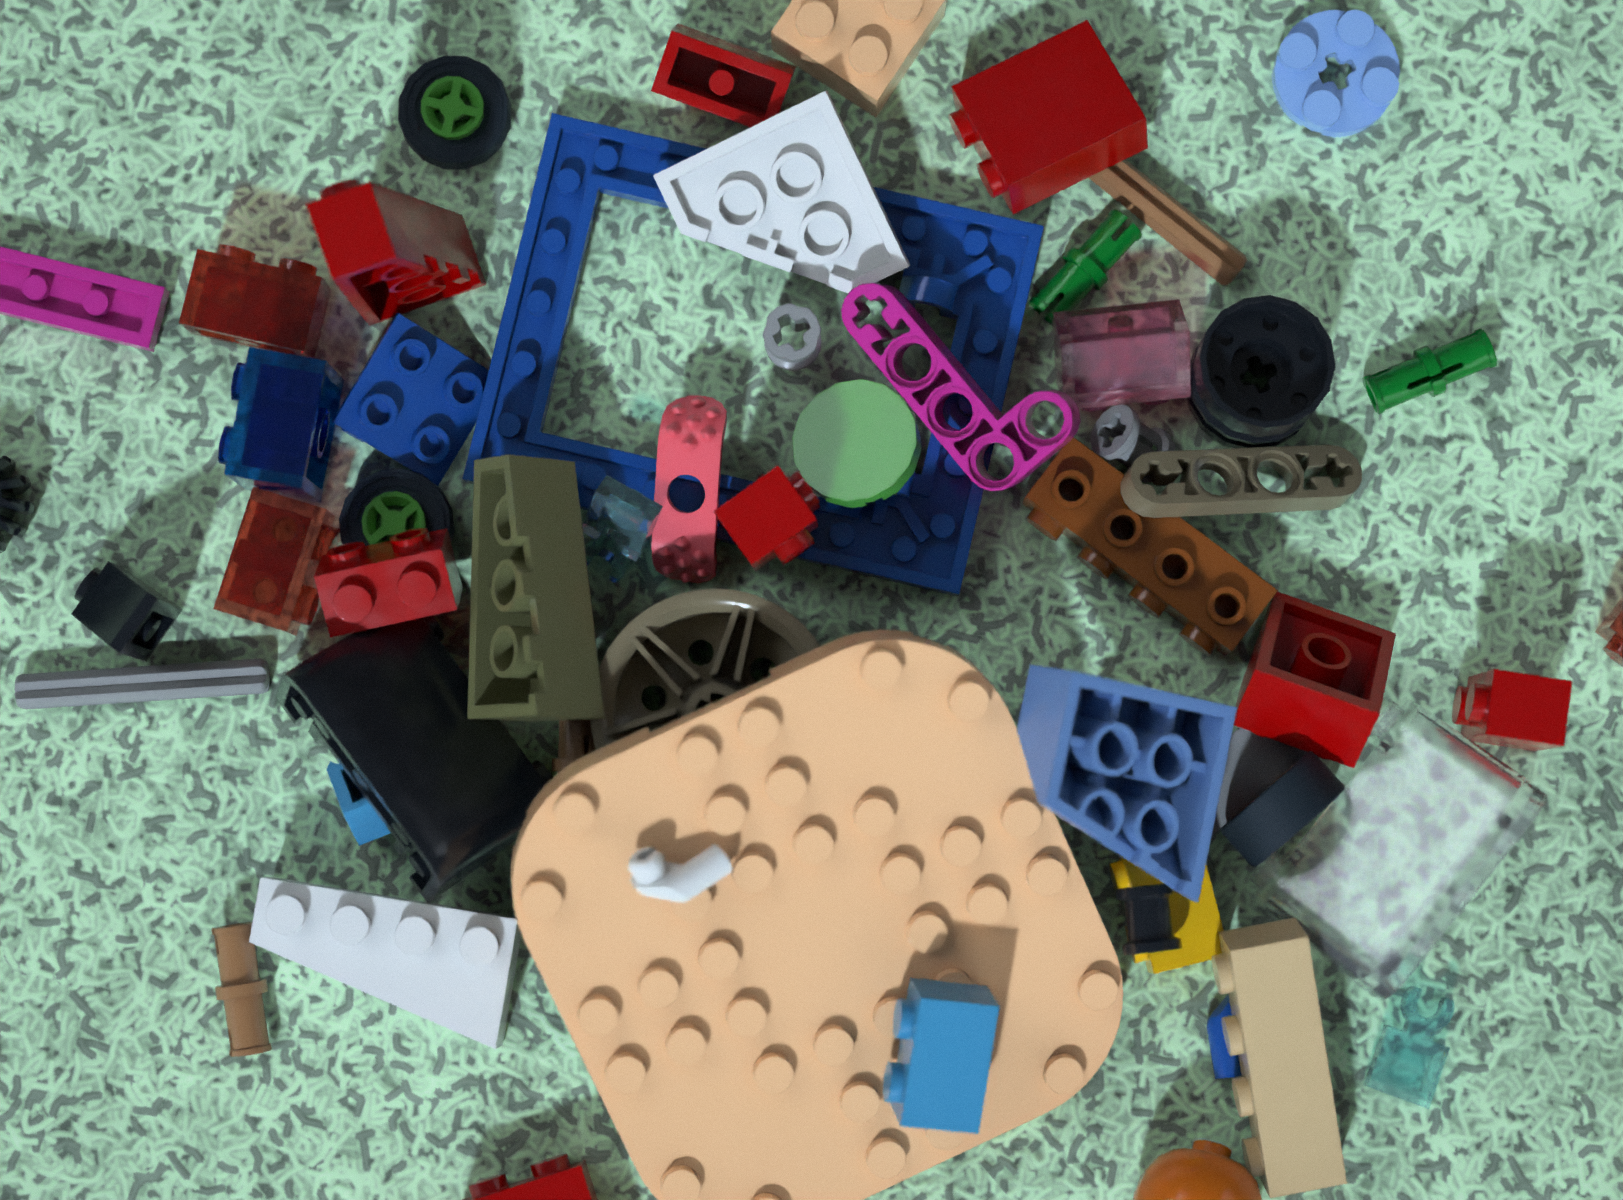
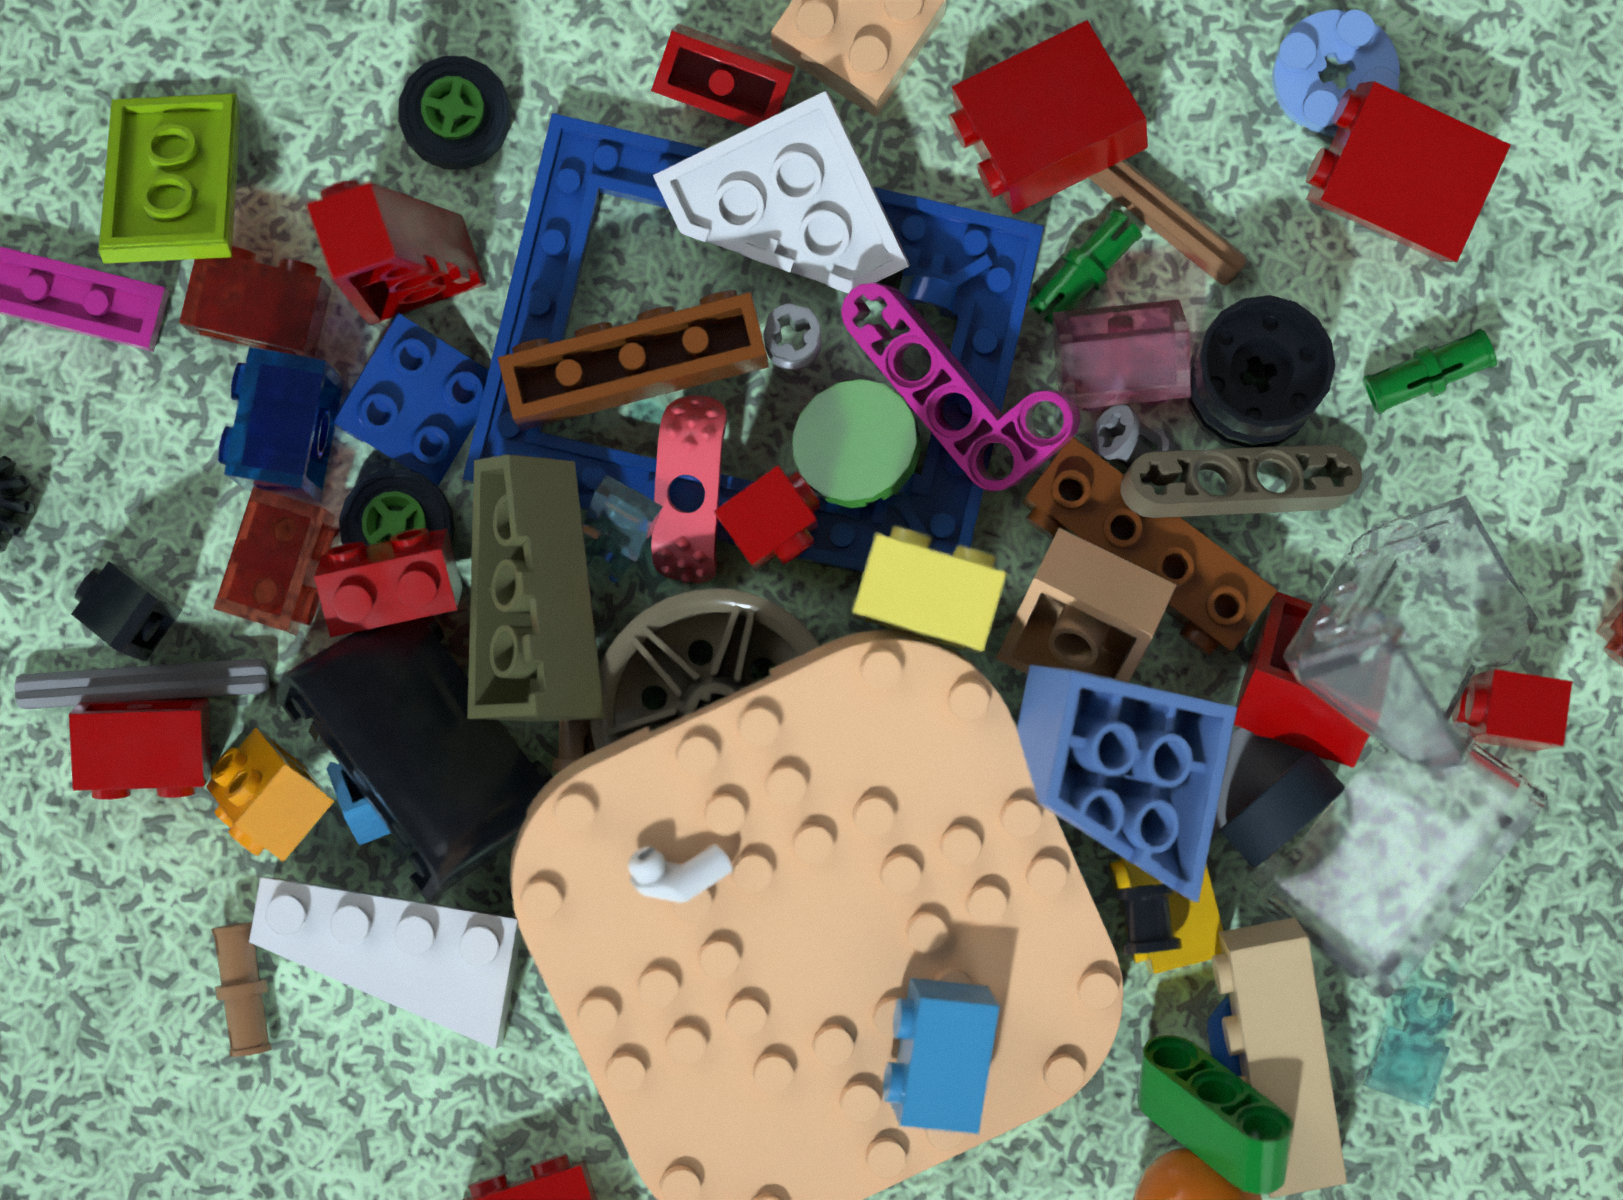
(140, 747): none -> red brick
(170, 178): none -> lime tile
(266, 796): none -> light orange brick
(633, 360): none -> dark orange brick
(930, 591): none -> light yellow brick
(1086, 612): none -> light nougat brick
(1215, 1114): none -> green beam
(1405, 170): none -> red brick
(1409, 627): none -> clear windscreen

